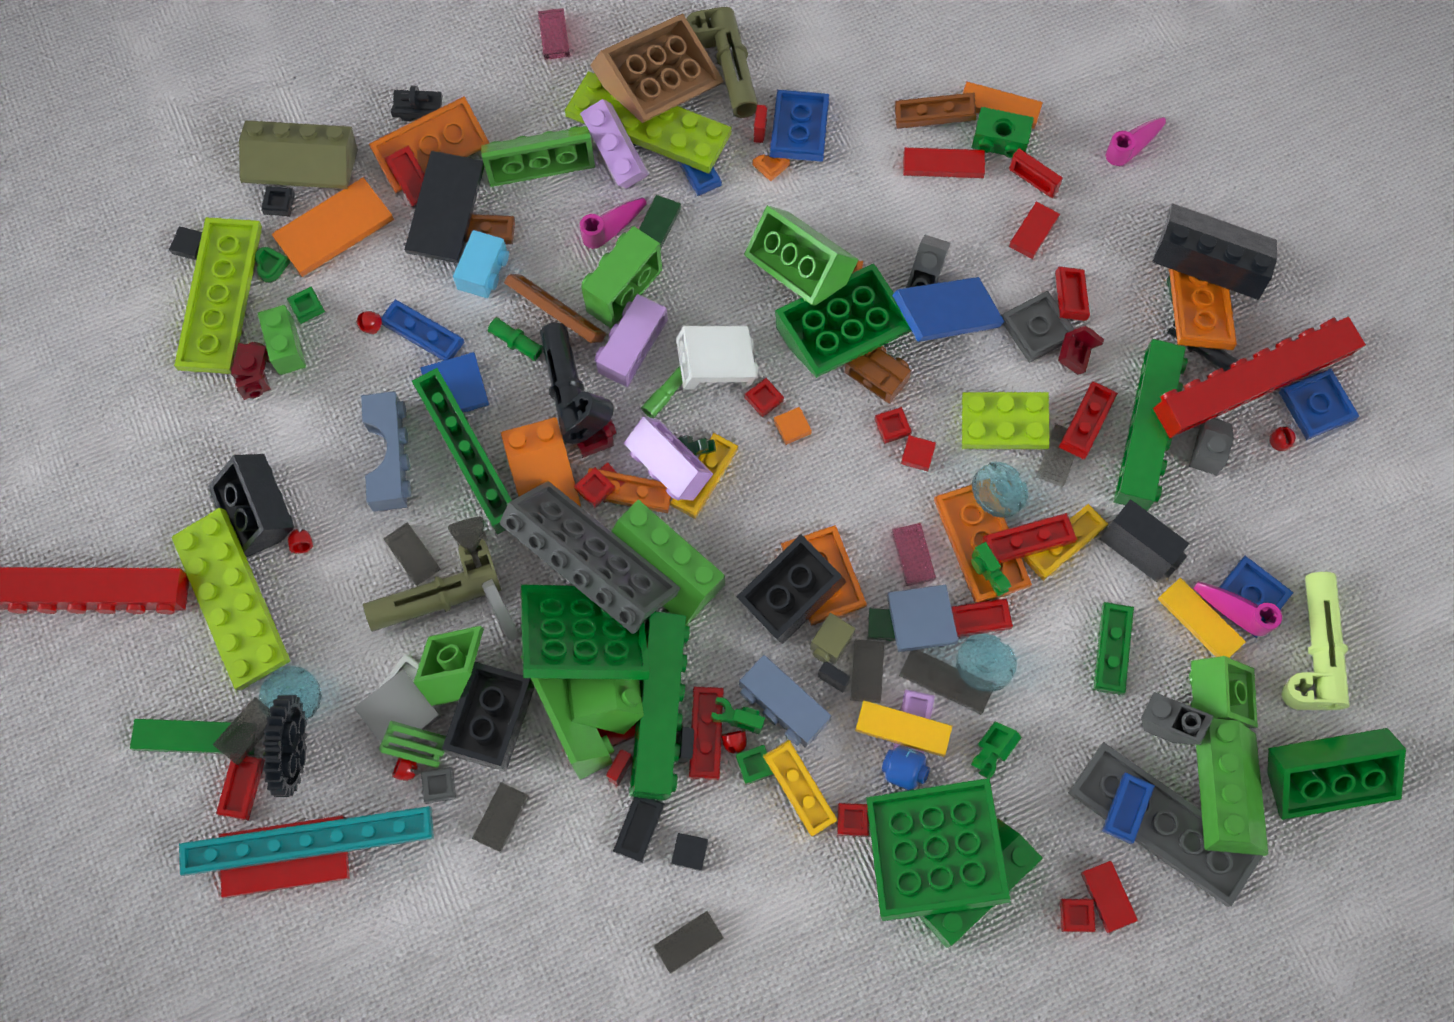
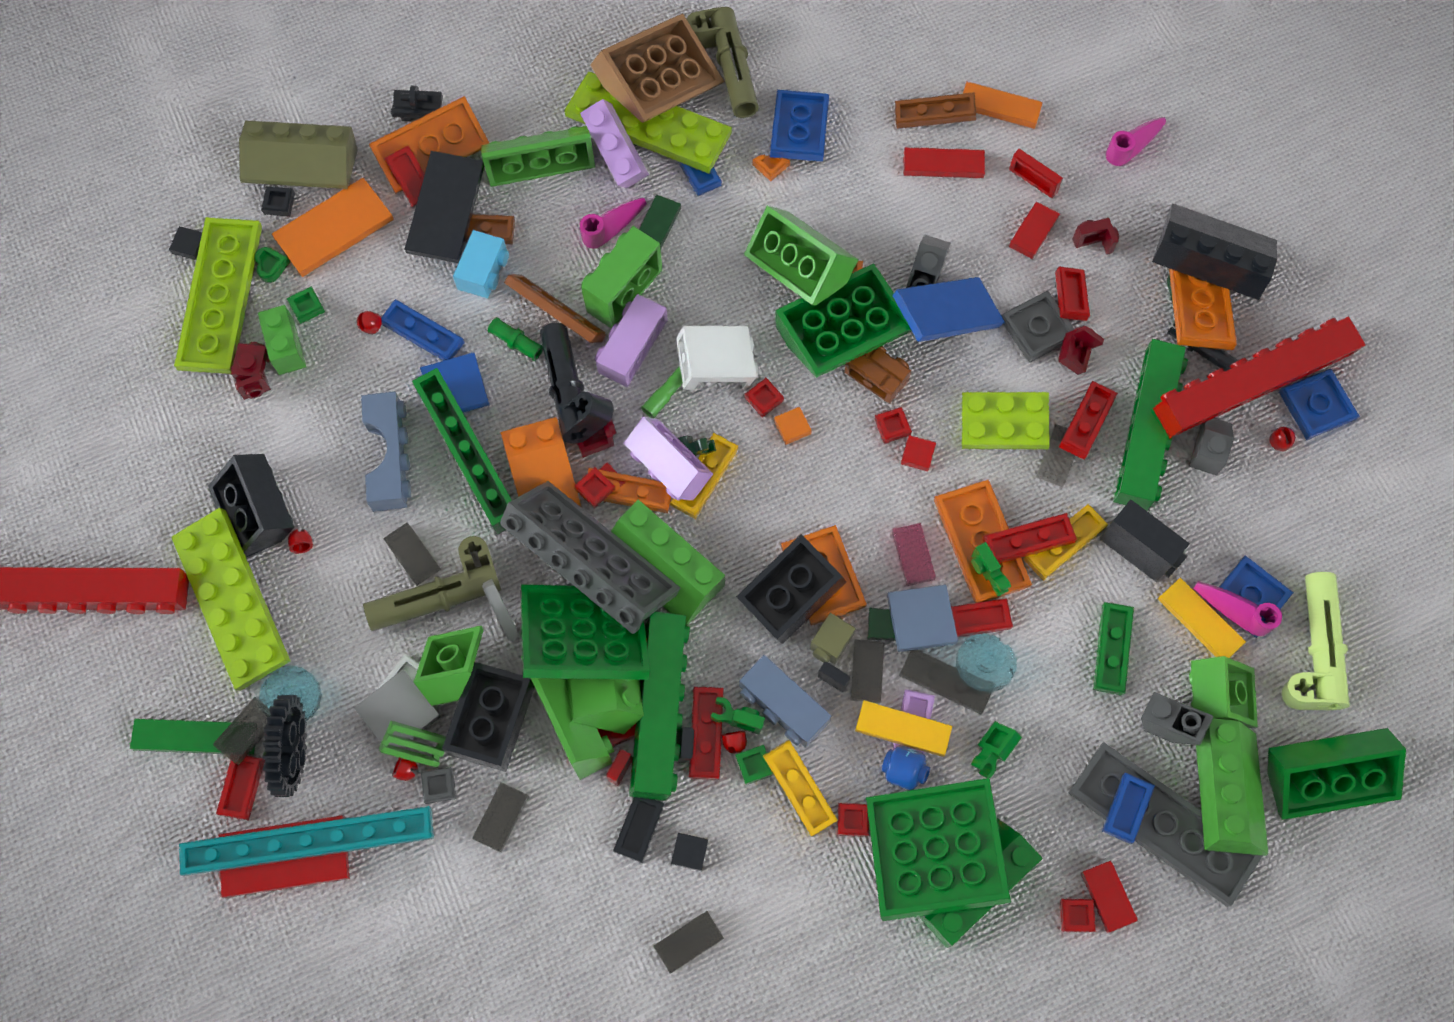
(468, 532): clear smoke tile -> none
(554, 34): clear pink tile -> none
(760, 123): red tile -> none
(999, 489): clear light blue tile -> none
(1013, 126): green brick -> none
(1097, 231): none -> dark red bracket

